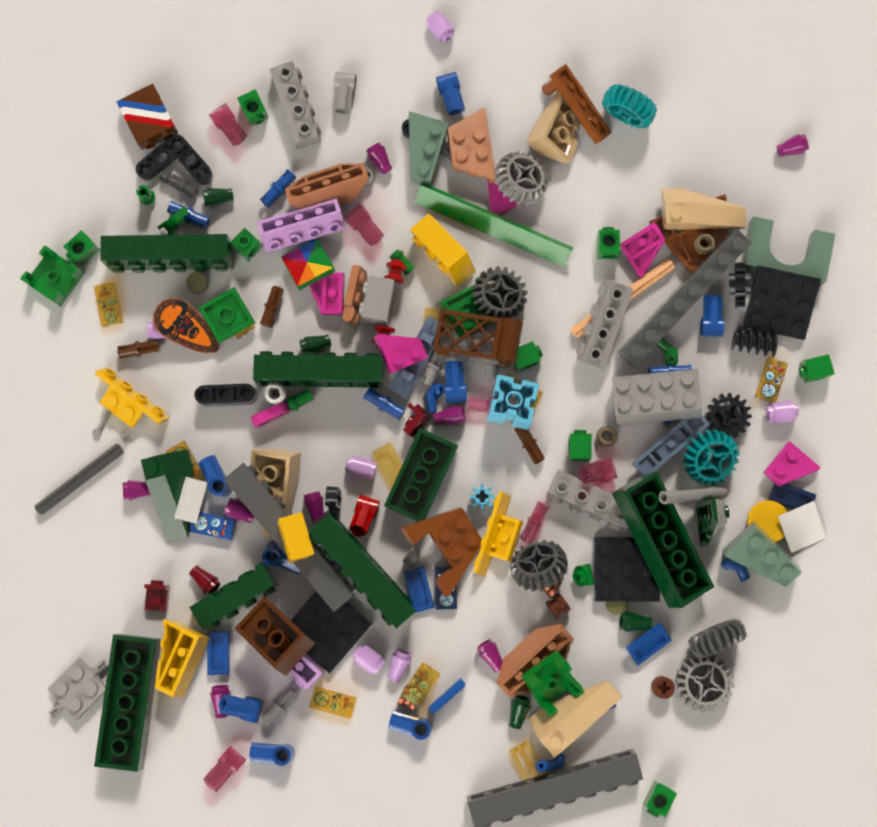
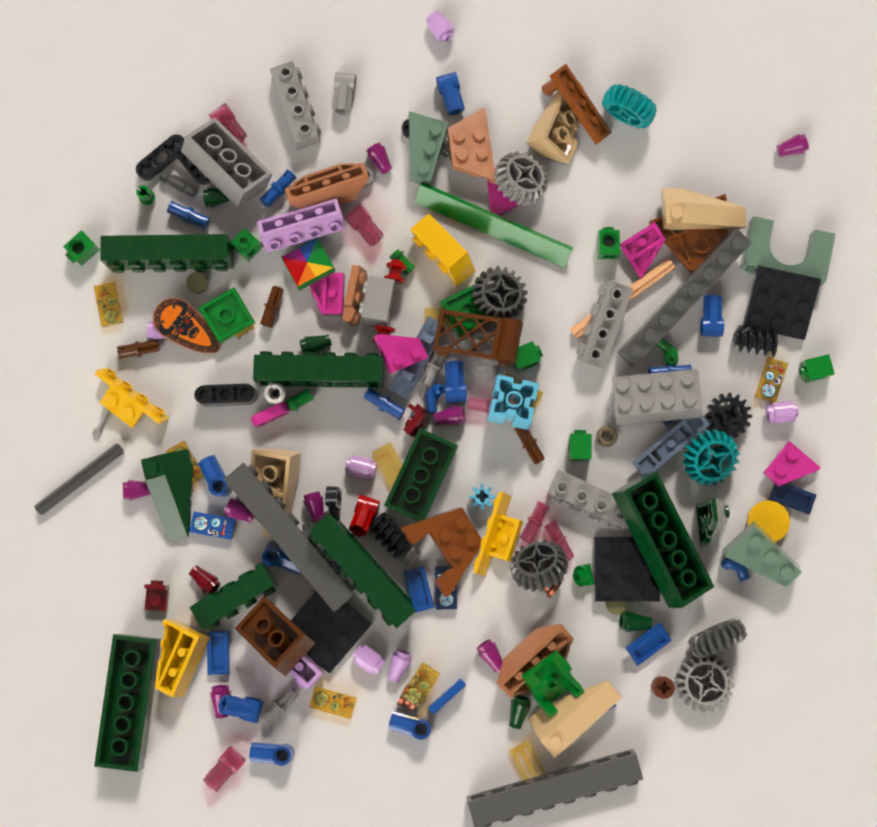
(53, 276): green panel -> none
(78, 689): light grey plate -> none
(147, 117): panel -> none
(174, 221): green plate -> none
(190, 500): white tile -> none
(226, 162): none -> light grey brick
(249, 100): green brick -> none
(295, 537): yellow hinge -> none
(389, 535): none -> black piece
(549, 765): blue arm -> none
(558, 538): none -> clear pink axle
(558, 606): copper wheel -> none
(600, 471): clear pink piece -> none
(655, 790): green brick -> none
(677, 496): light grey piece -> none
(706, 238): dark tan plate -> none
(740, 285): black gear -> none
(802, 527): white sticker -> none

